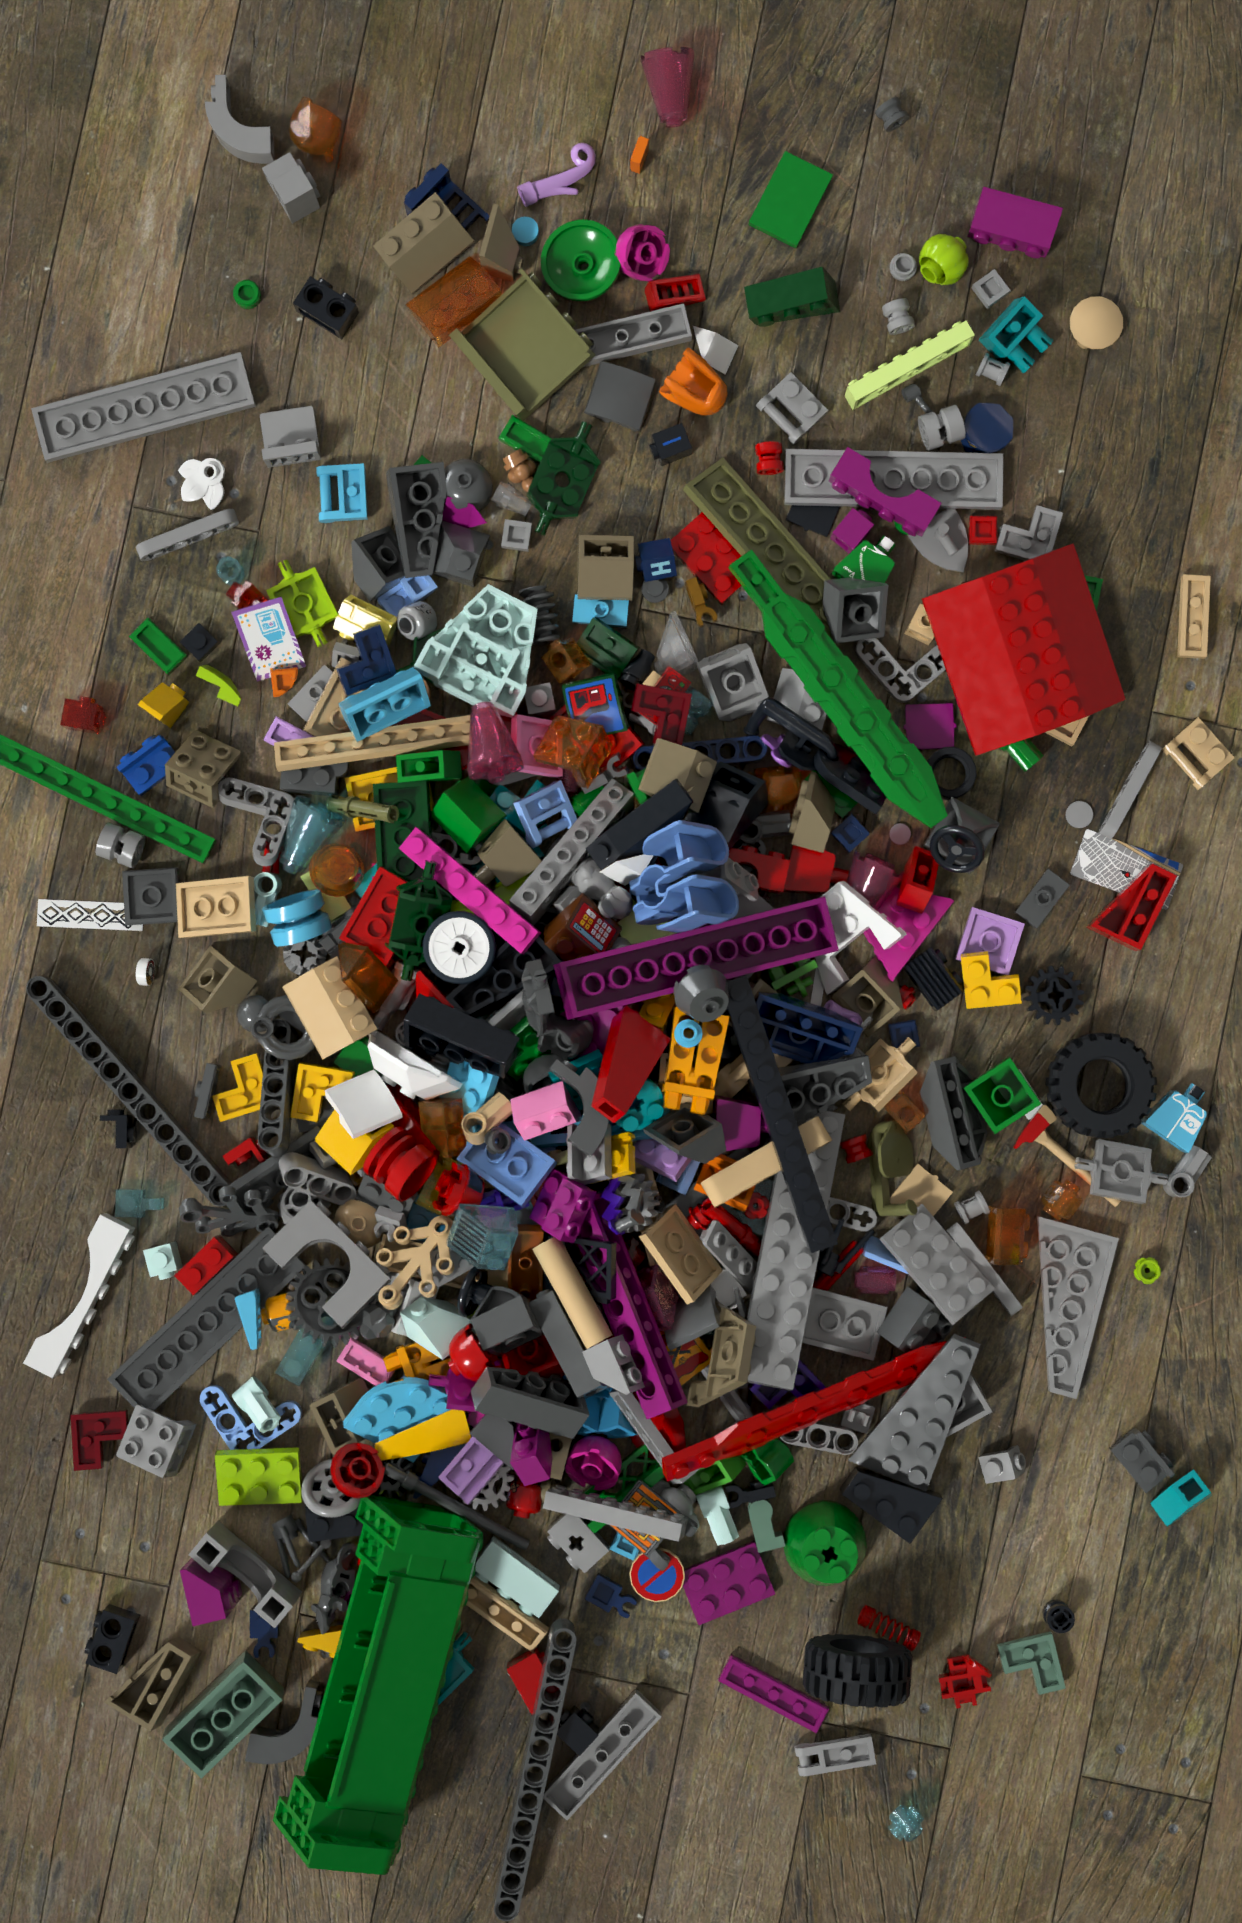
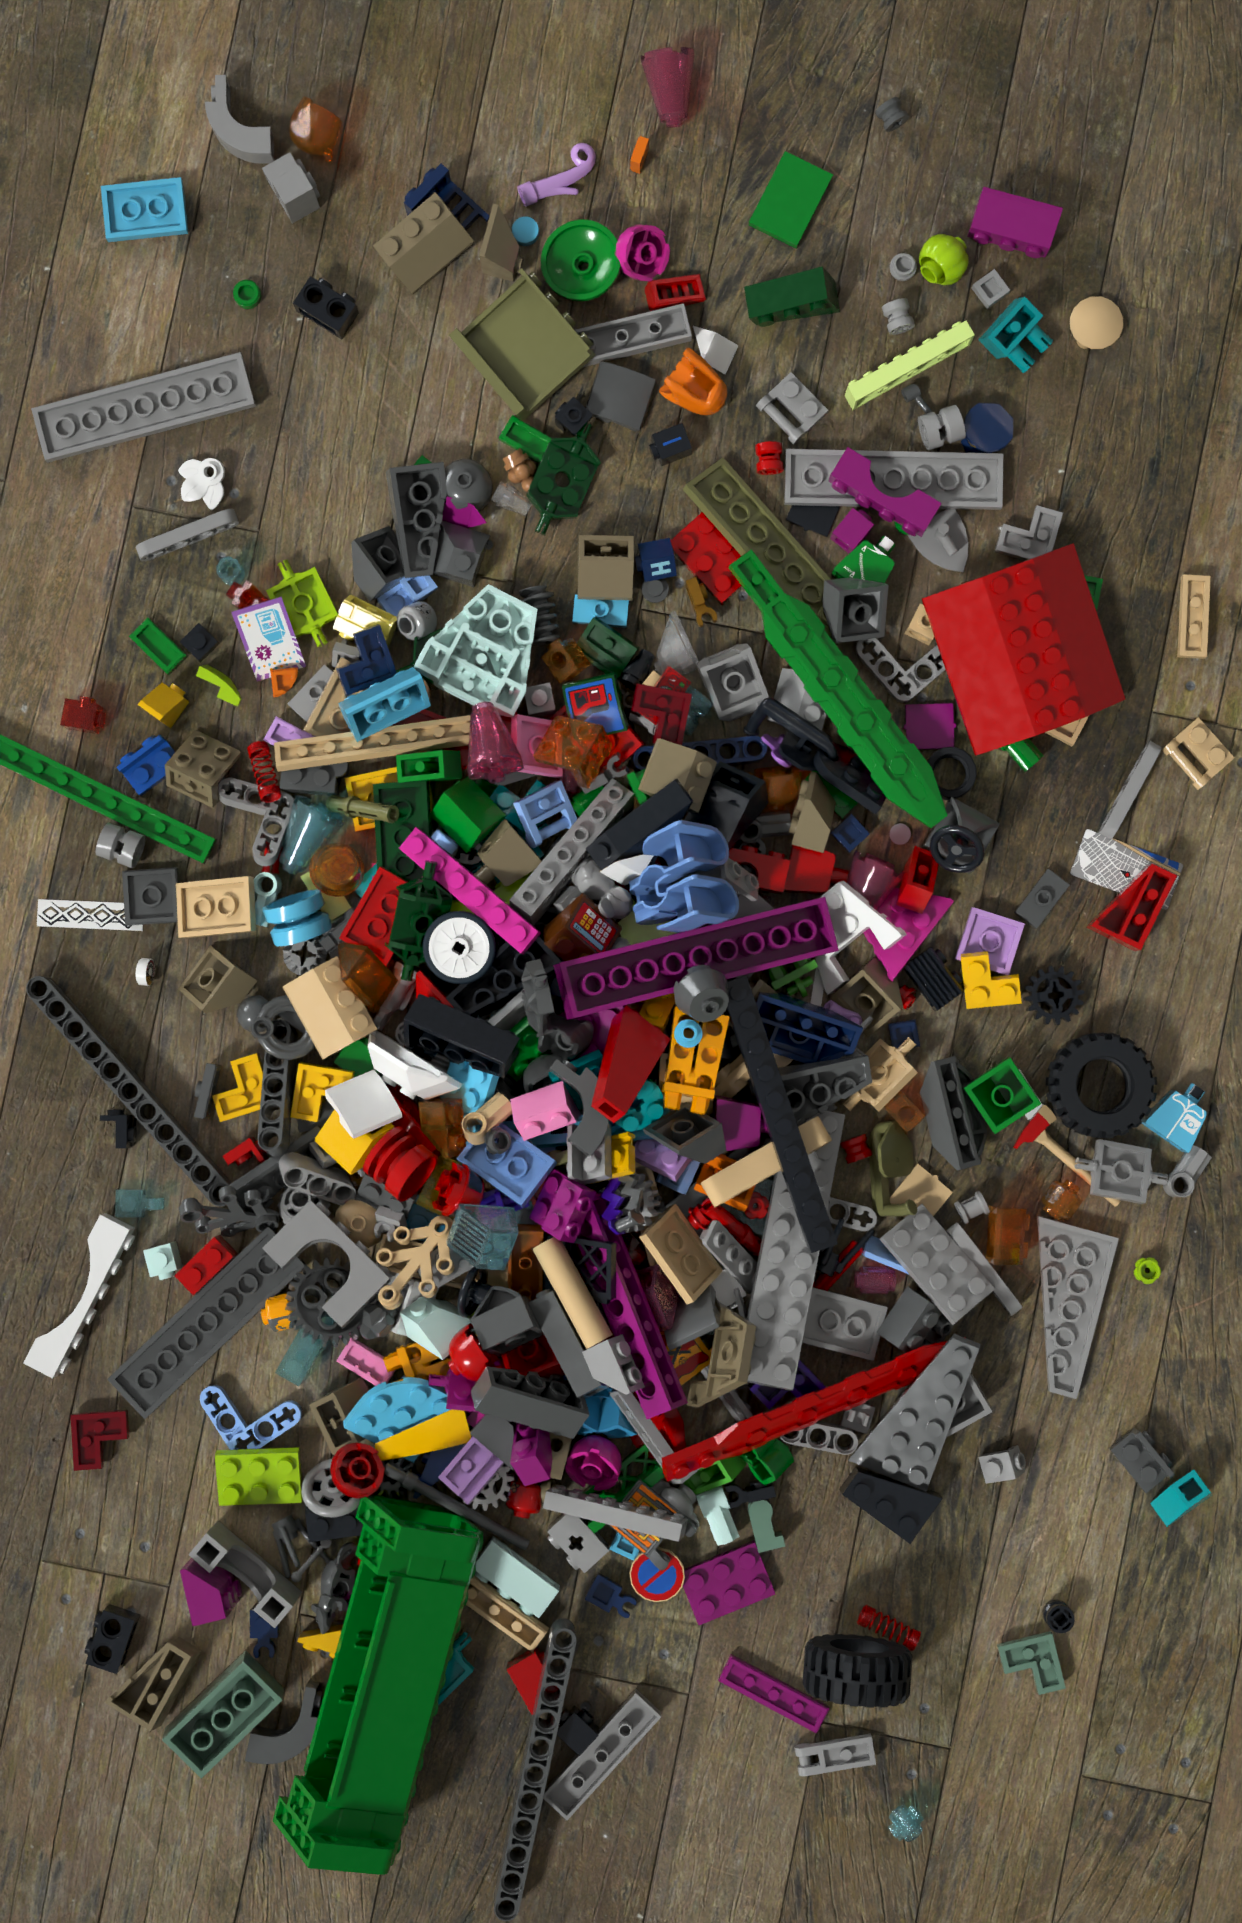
(144, 209): none -> medium azure plate
(155, 1442): light grey bracket -> none
(250, 1314): medium azure slope -> none
(254, 1401): light aqua piece -> none
(268, 789): none -> red piece
(289, 437): light grey bracket -> none
(350, 491): medium azure plate -> none
(444, 841): none -> light blue tile
(454, 300): clear orange slope -> none
(516, 535): light grey plate -> none
(572, 416): none -> black bracket
(818, 1528): green cone -> none
(961, 1676): red piece -> none
(982, 530): red tile -> none
(993, 369): light grey bush -> none
(1079, 814): light grey piece -> none

